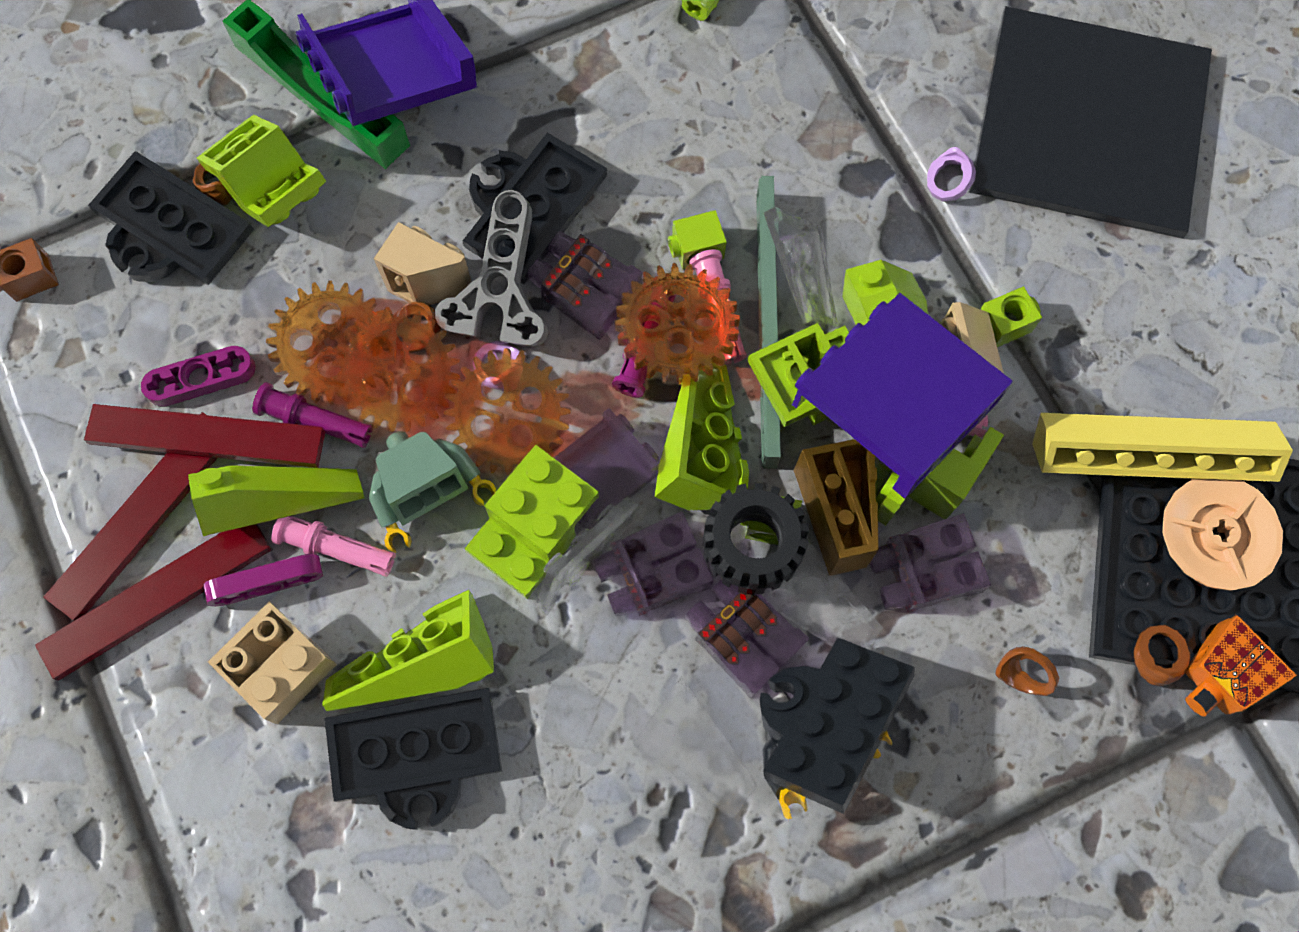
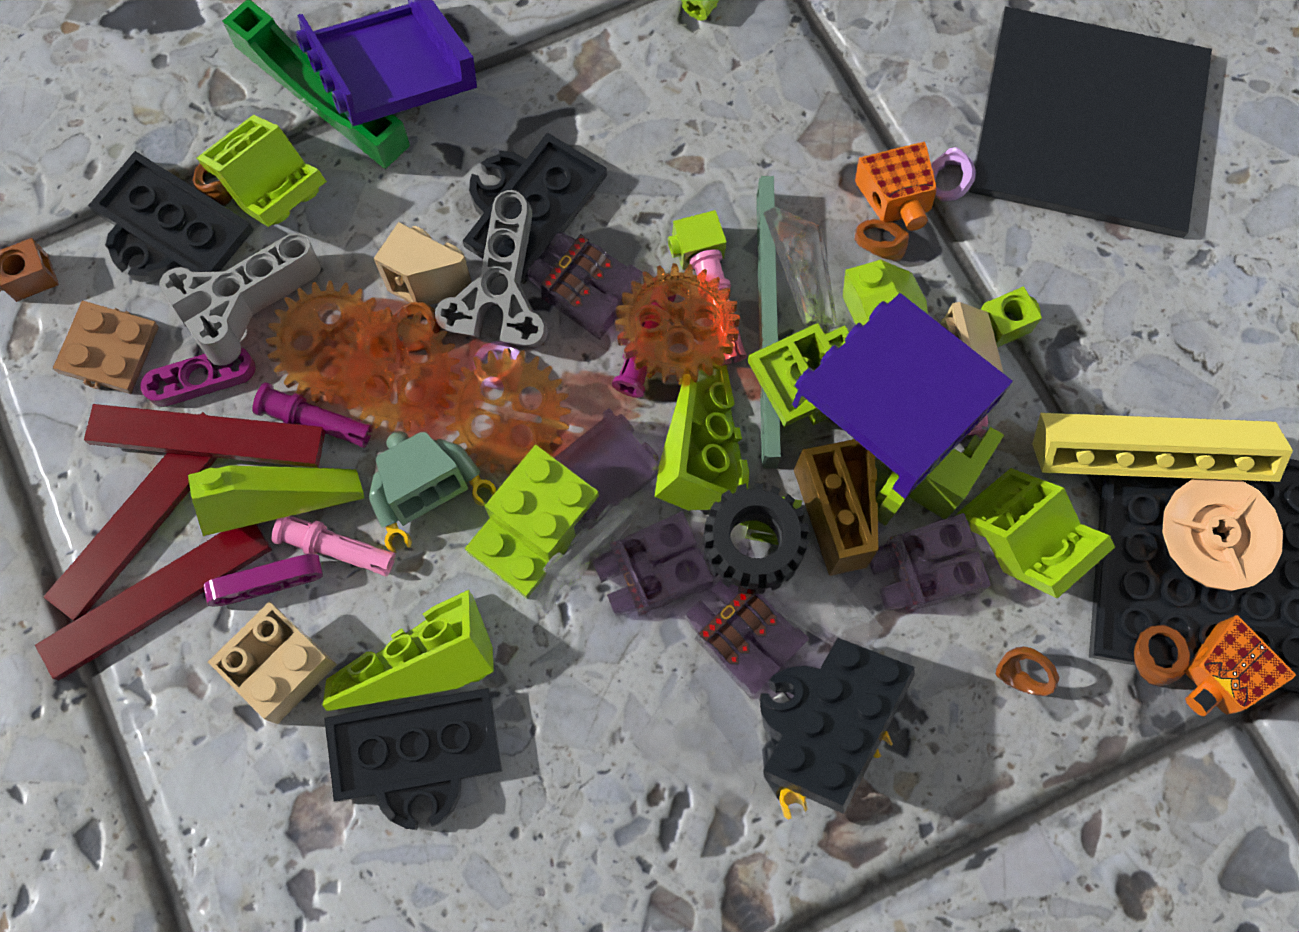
(106, 347): none -> medium nougat plate
(221, 304): none -> light grey beam
(890, 250): none -> dark orange piece
(898, 184): none -> orange torso
(1035, 532): none -> lime bracket

